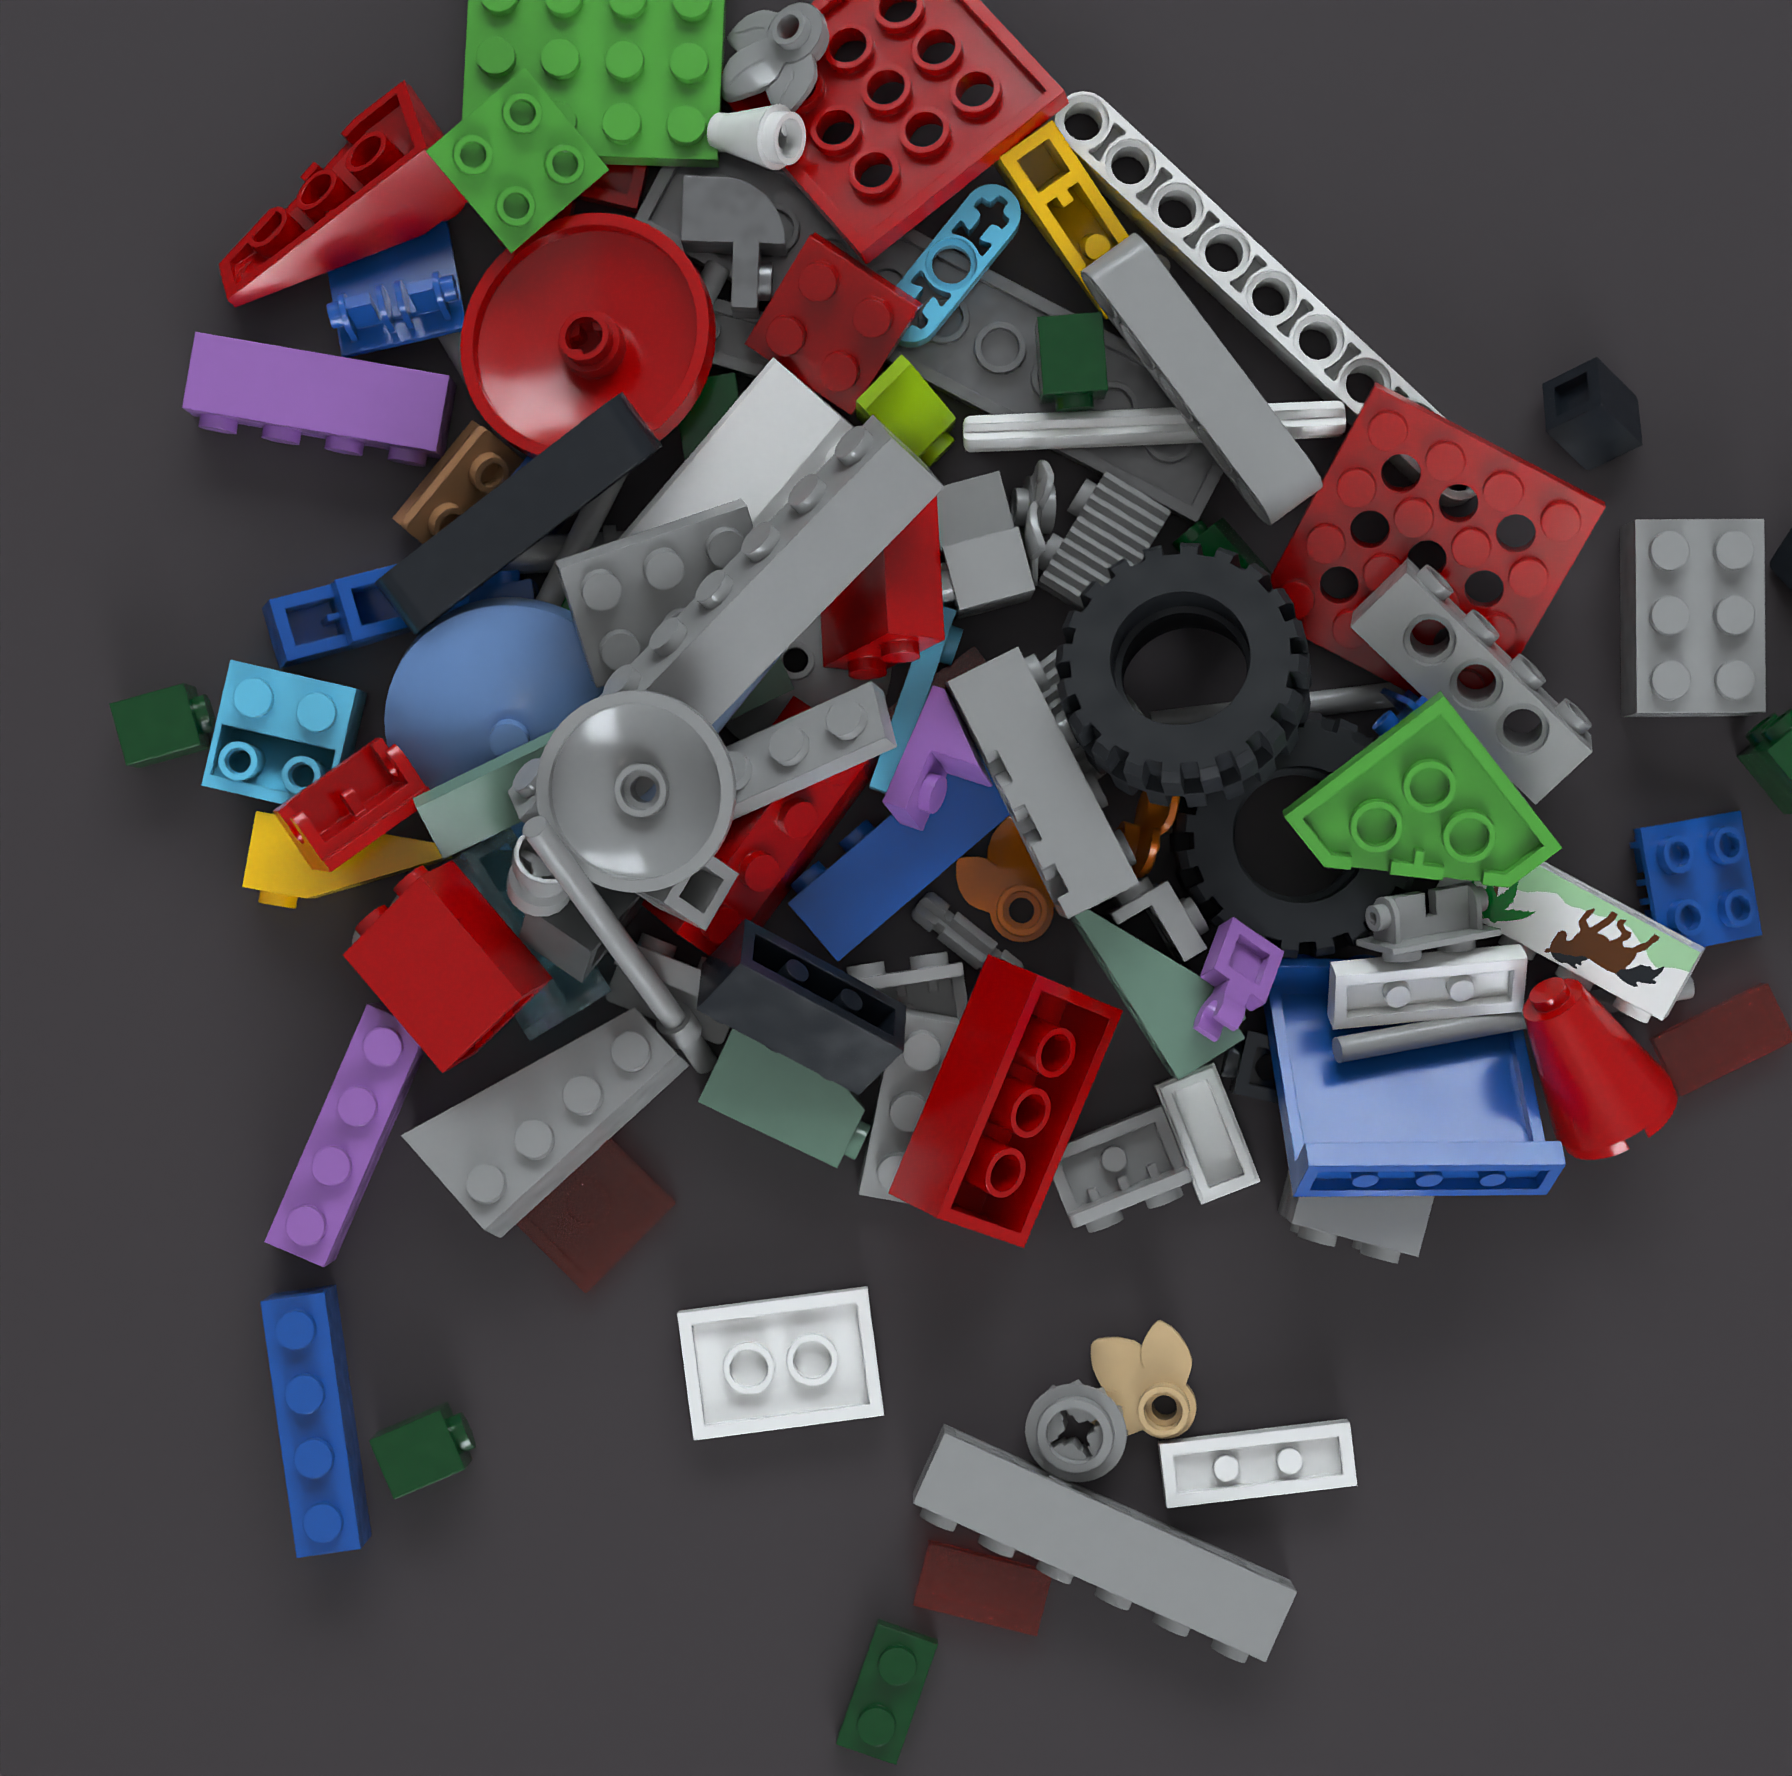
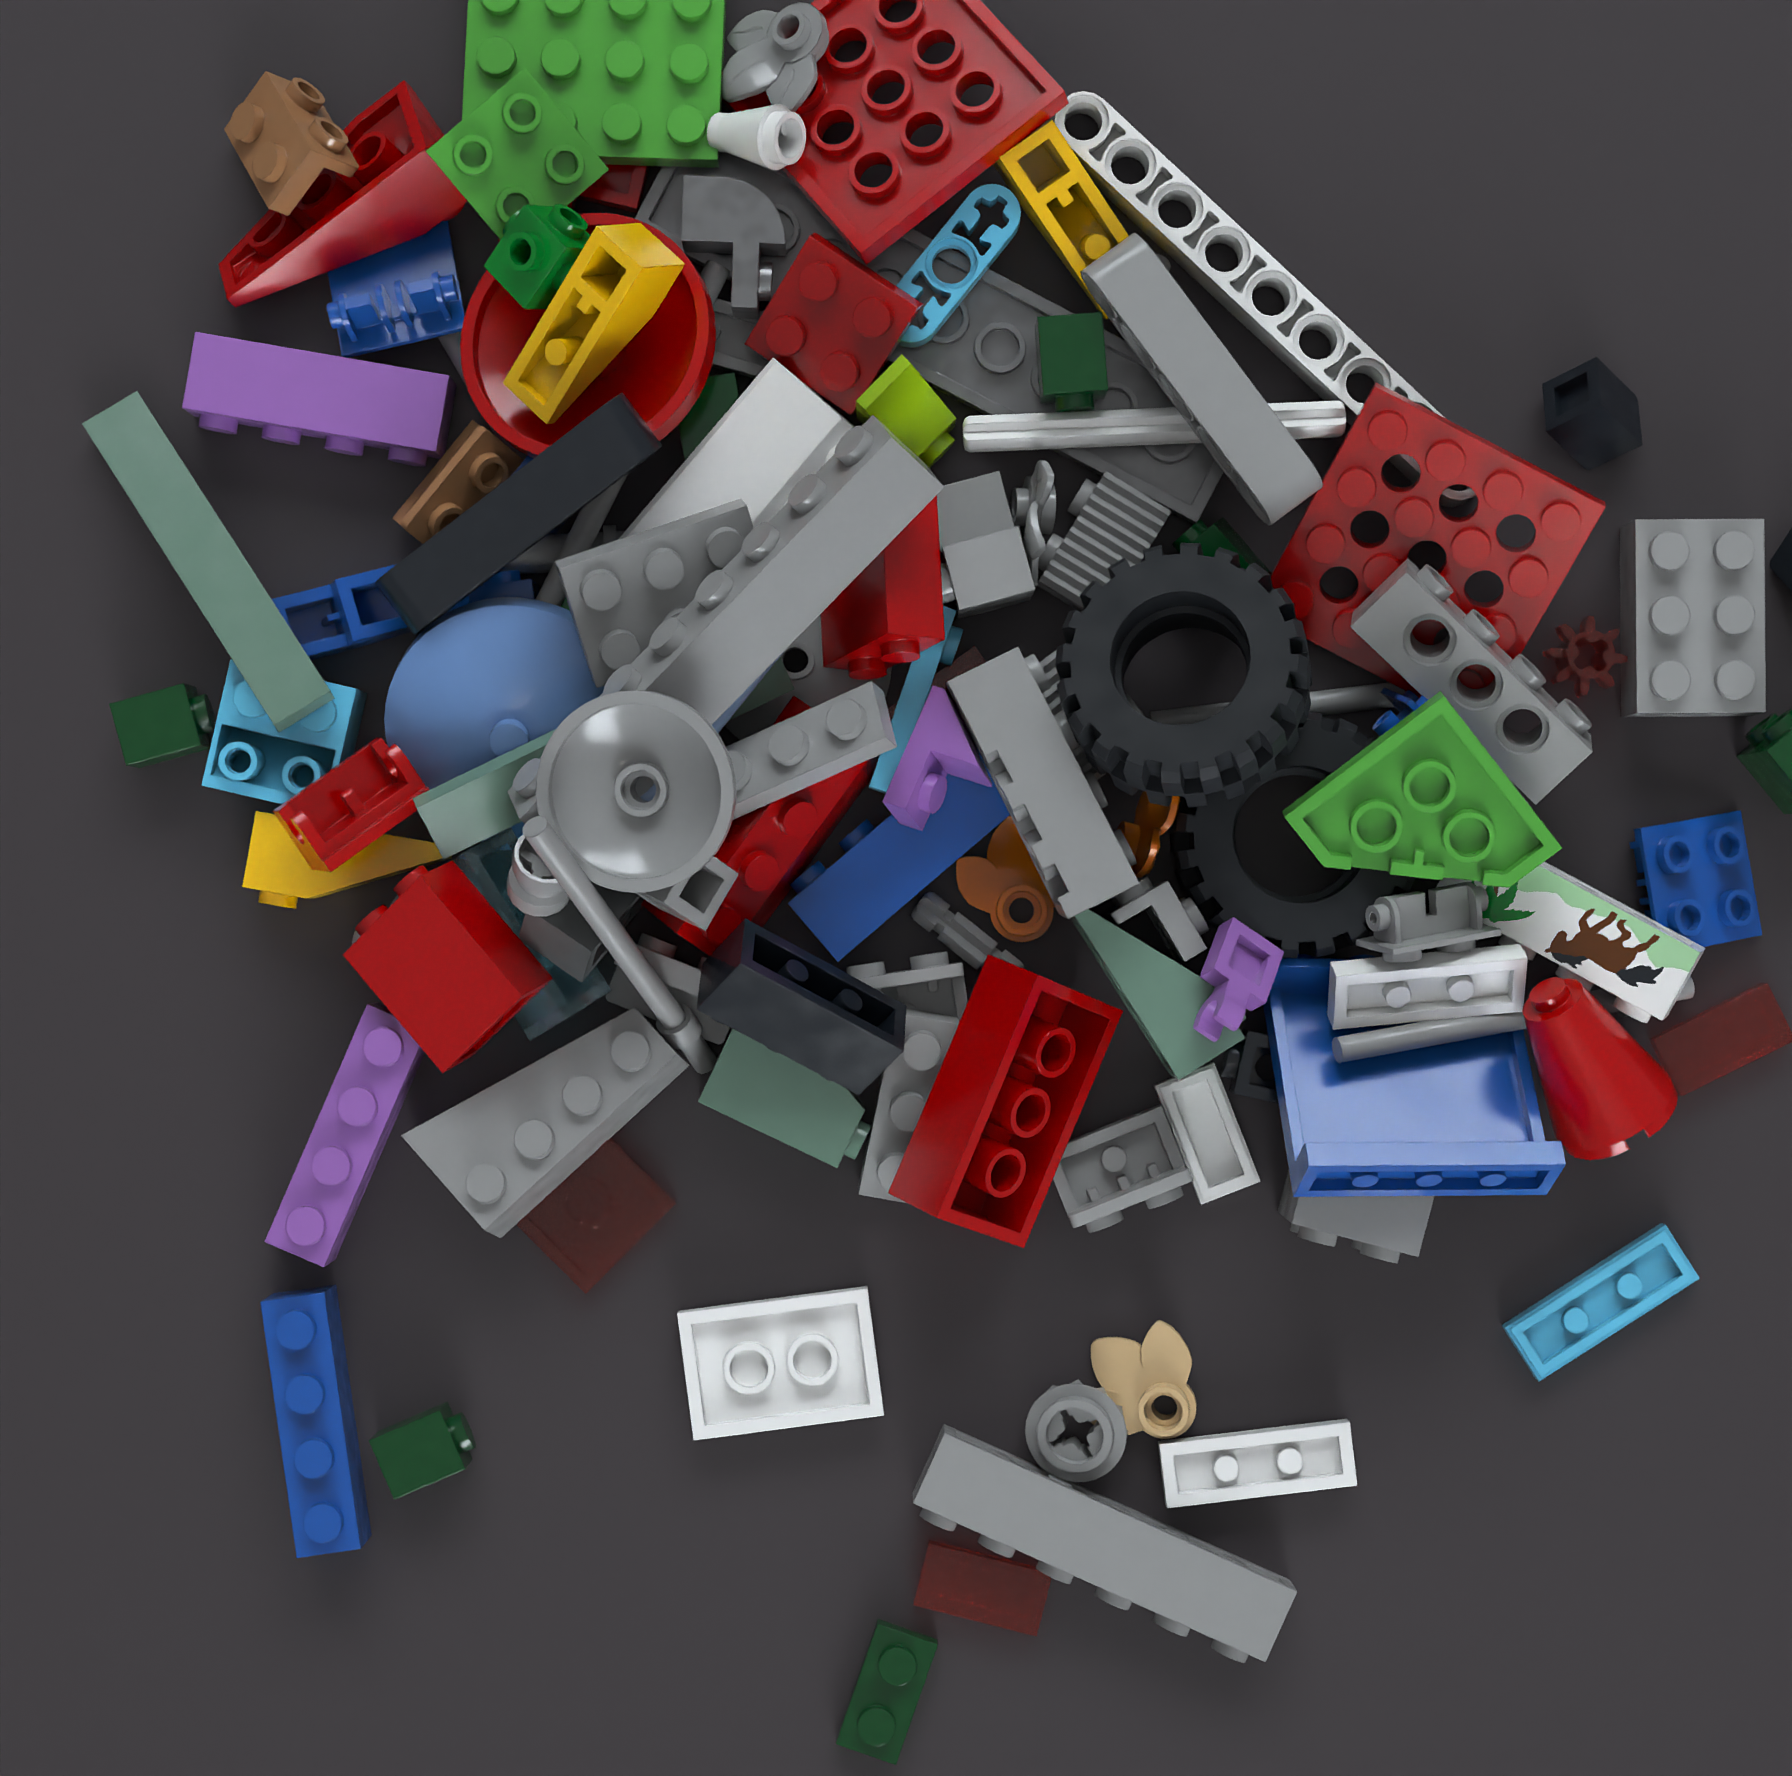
(208, 562): none -> sand green tile
(287, 140): none -> medium nougat bracket
(537, 252): none -> green brick
(593, 316): none -> yellow slope
(1600, 1301): none -> medium azure tile
(1601, 660): none -> clear red gear

